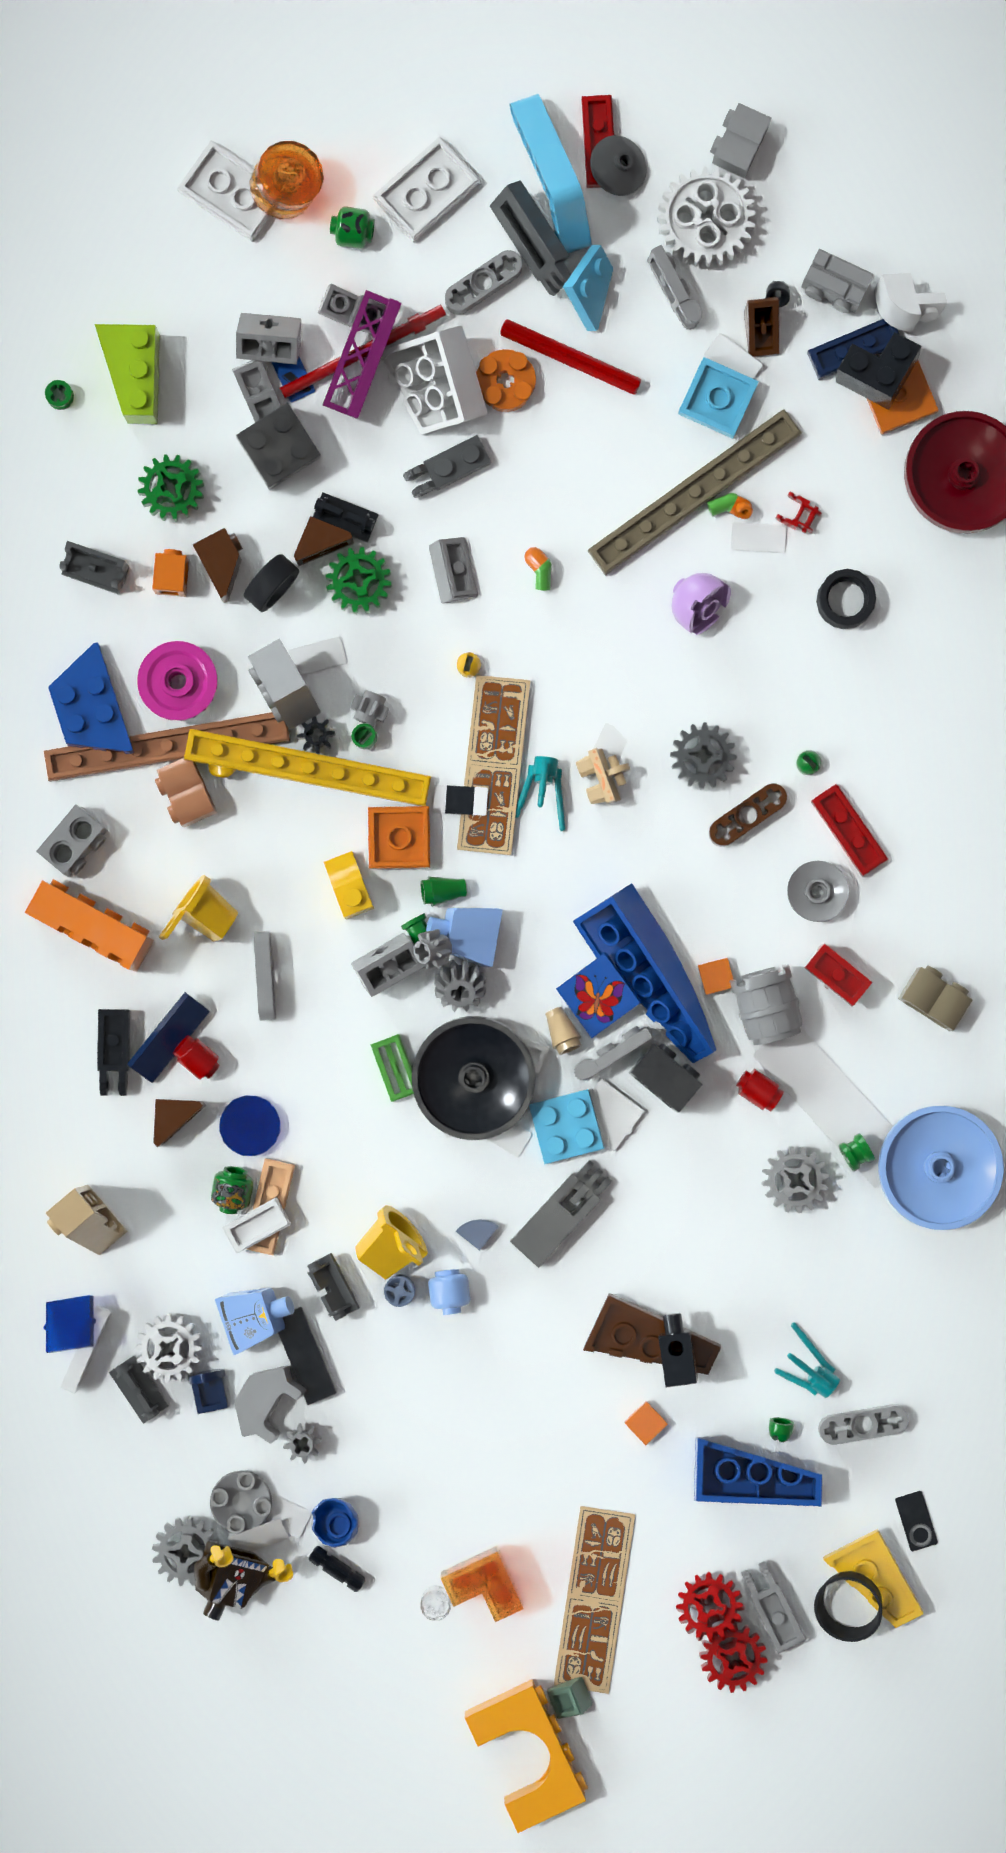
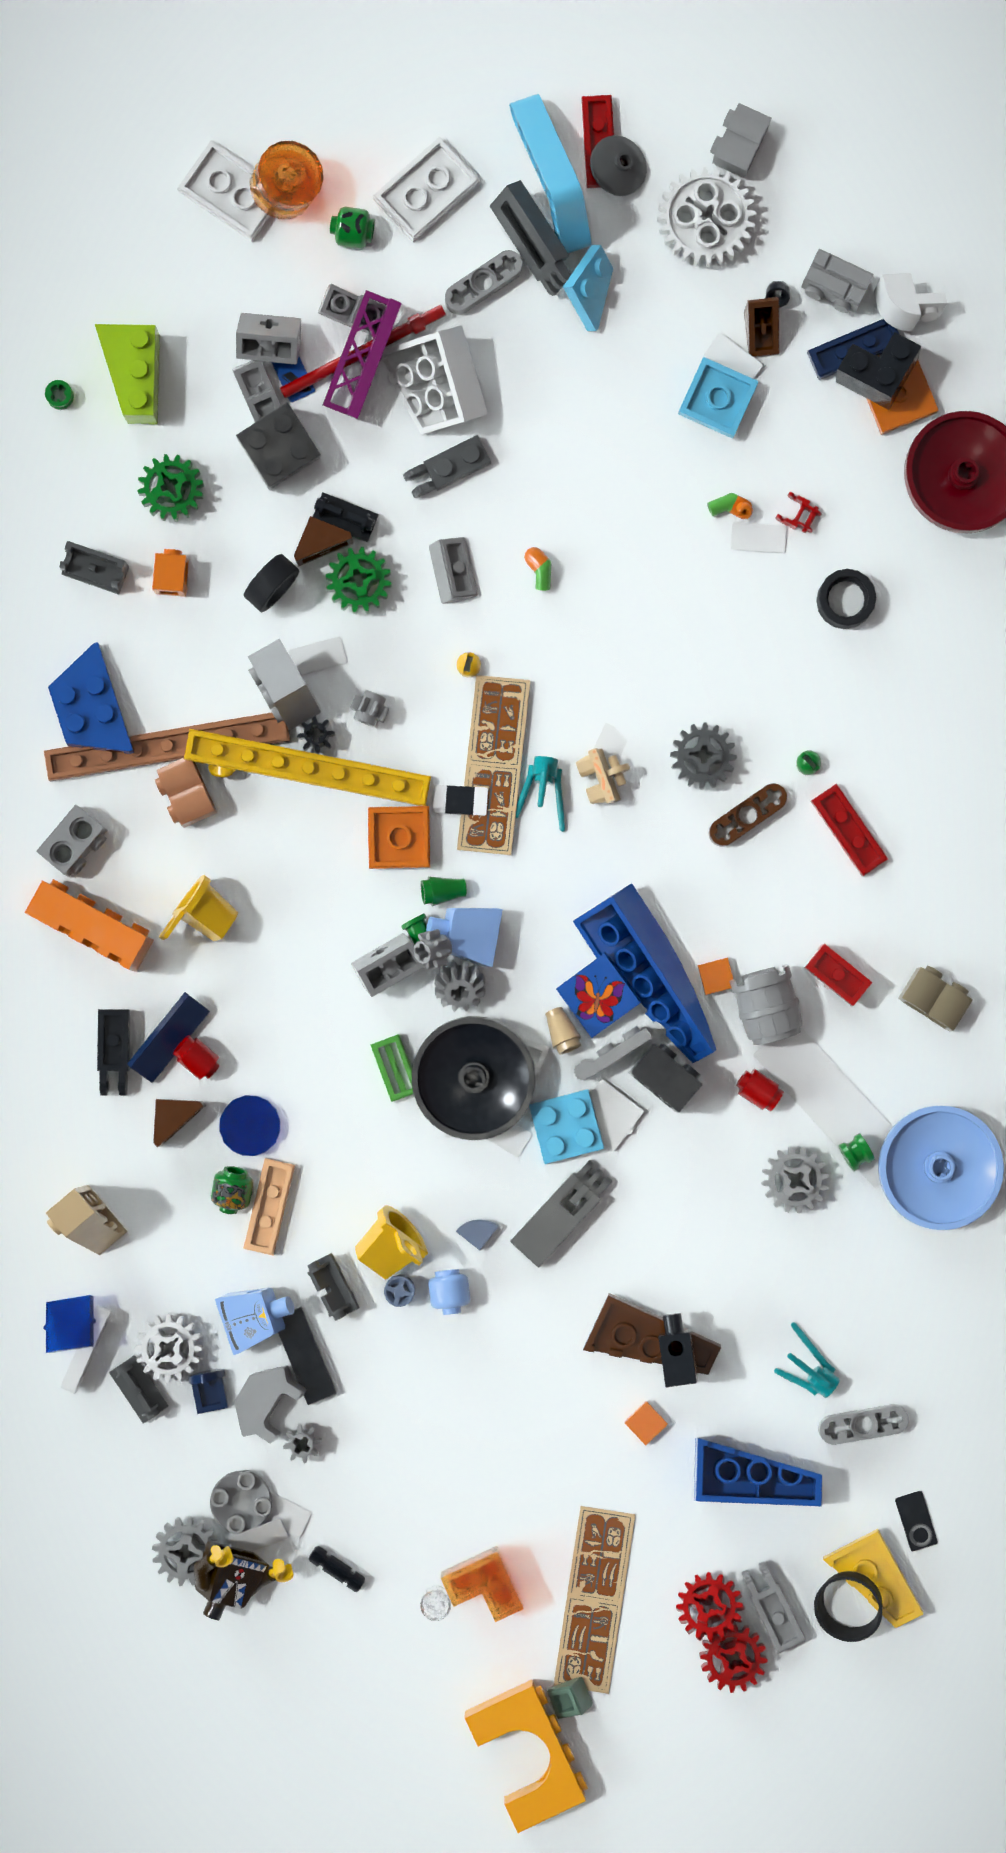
(162, 666): dark pink gear -> none
(221, 560): reddish brown slope -> none
(256, 1225): white tile -> none
(264, 976): light grey beam -> none
(335, 1522): blue hair -> none
(348, 885): yellow arch -> none
(360, 732): green hinge -> none
(516, 366): orange plate -> none
(570, 356): red axle -> none
(674, 288): light grey hinge -> none
(694, 492): dark tan tile -> none
(698, 600): lavender cylinder -> none
(780, 1429): green hinge -> none
(833, 887): light grey dish -> none

